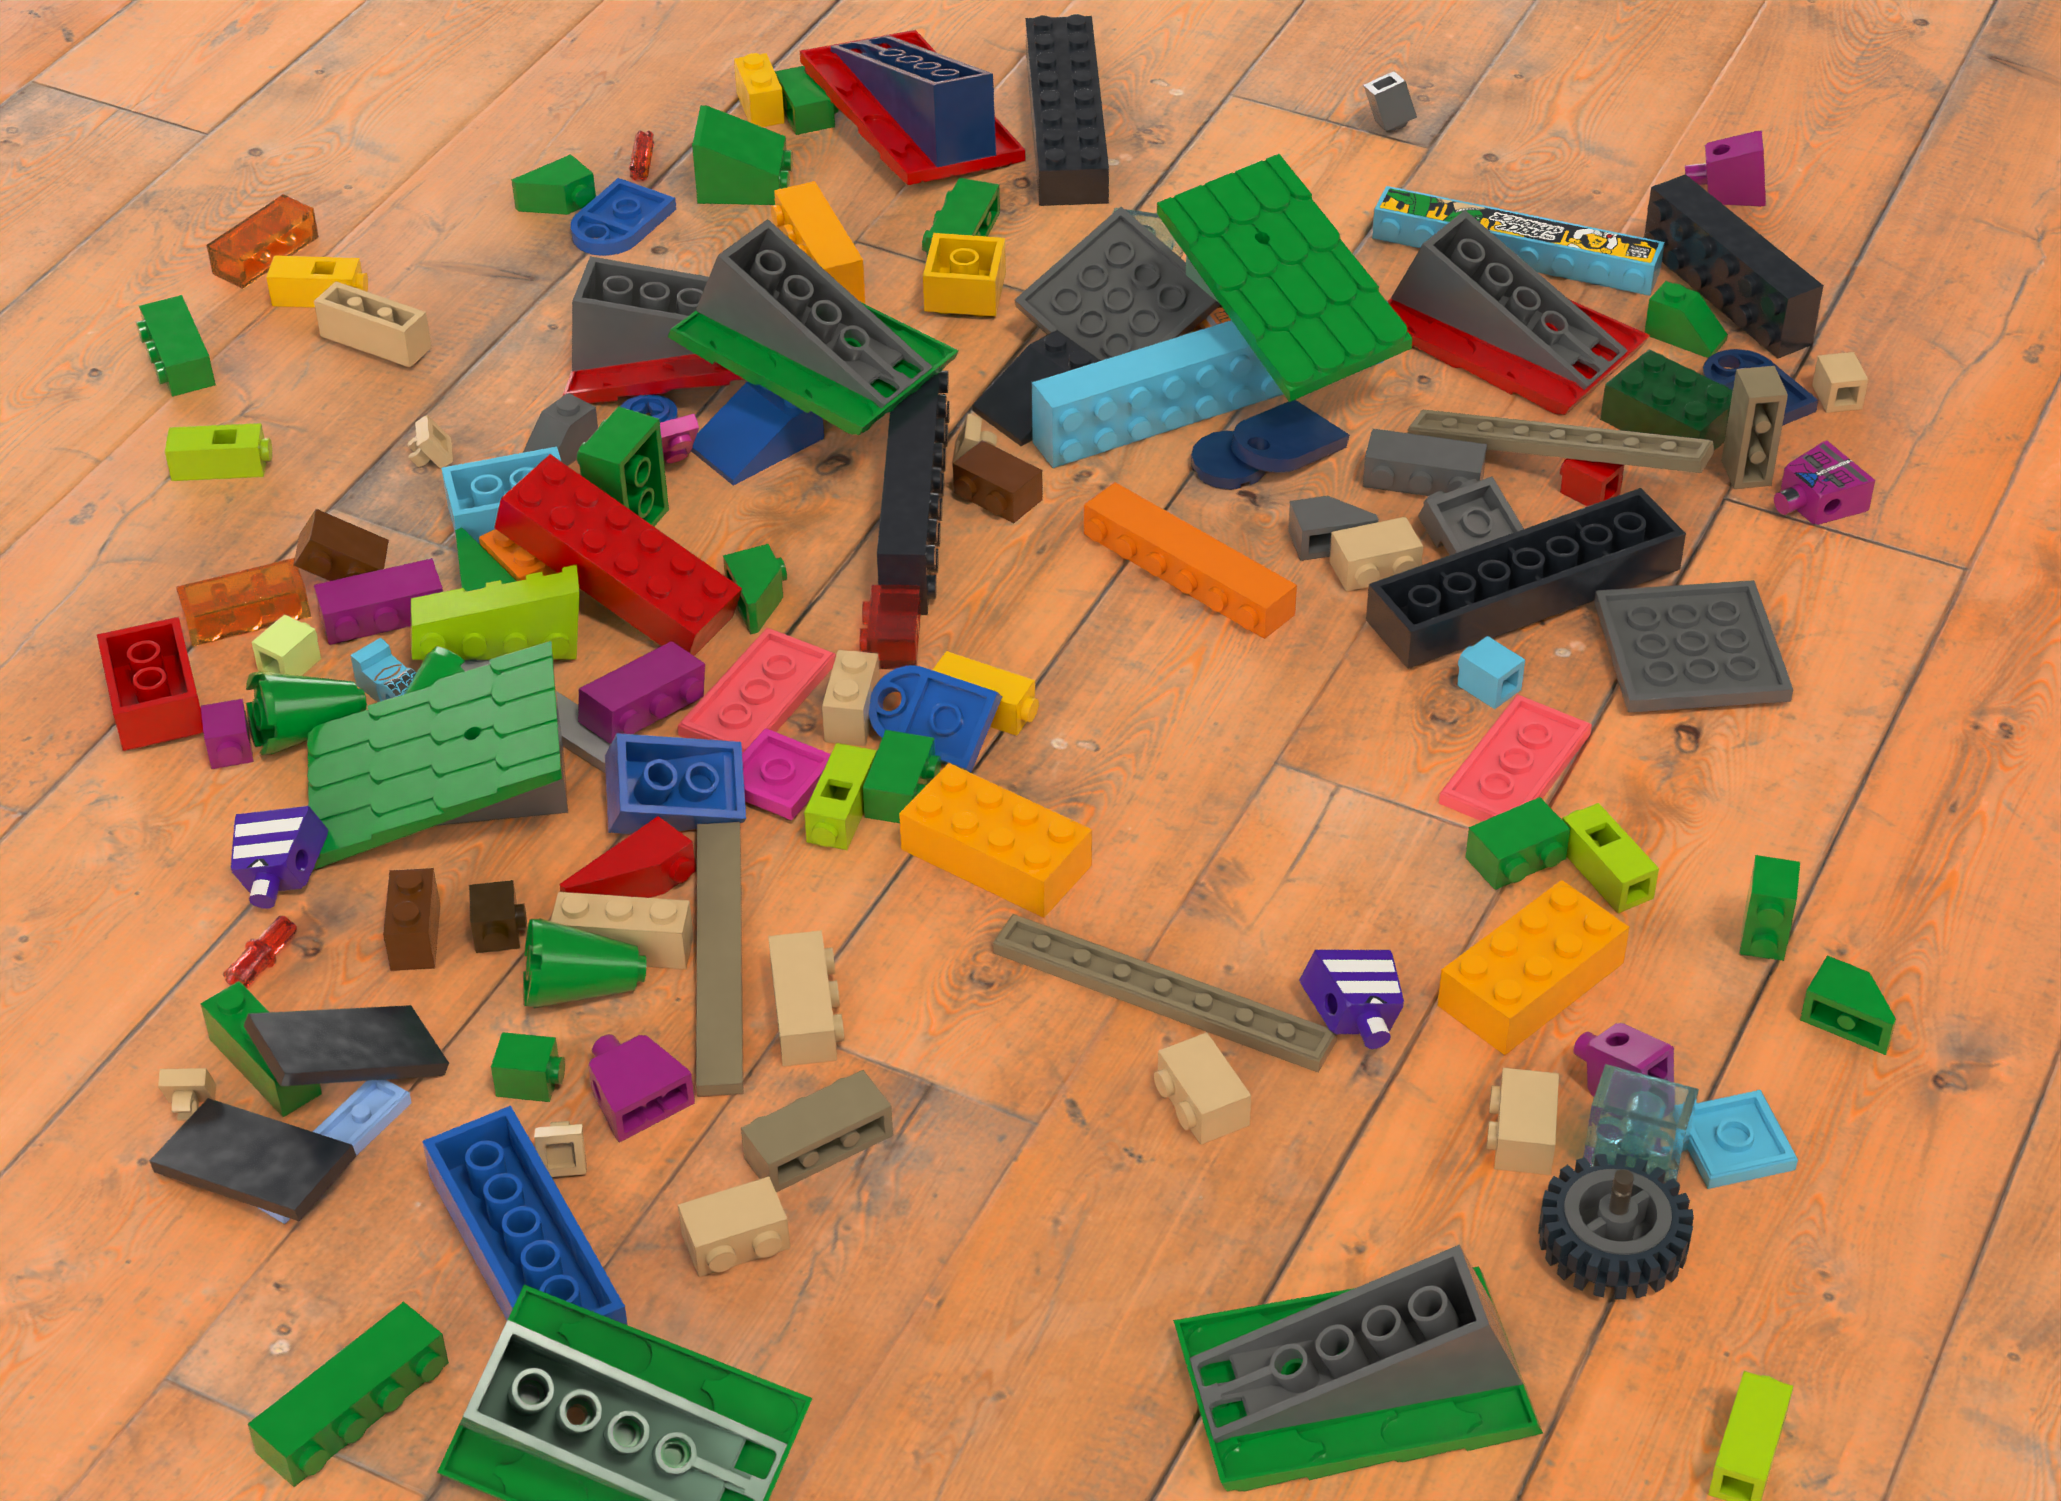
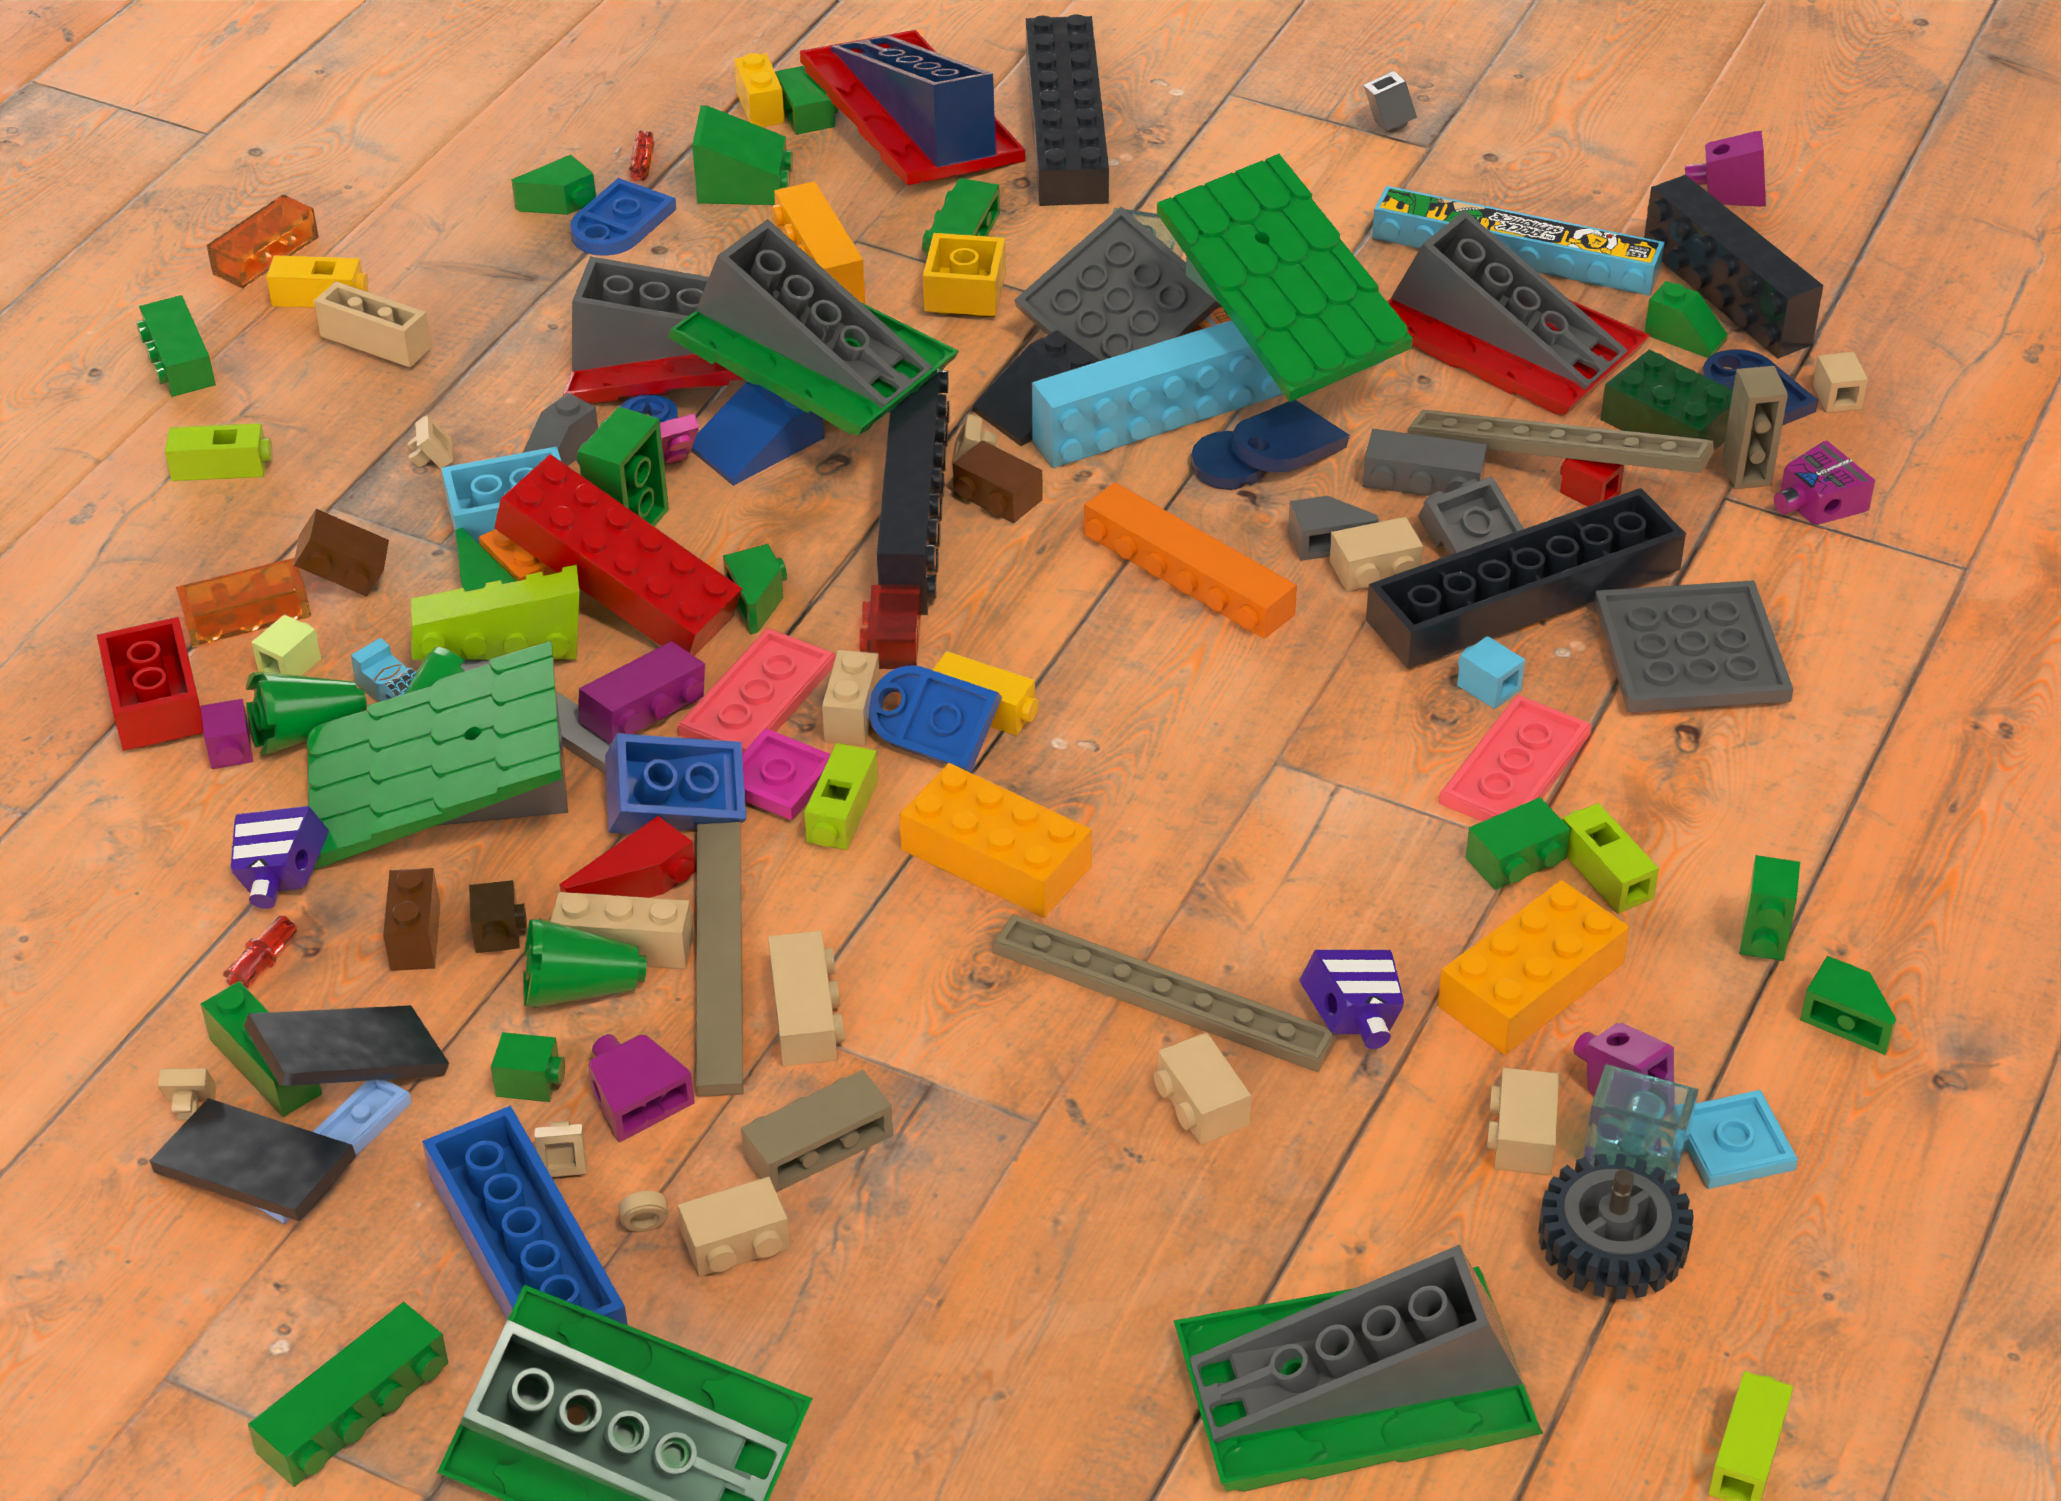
(374, 600): magenta brick -> none
(643, 1211): none -> tan tile
(898, 774): green brick -> none

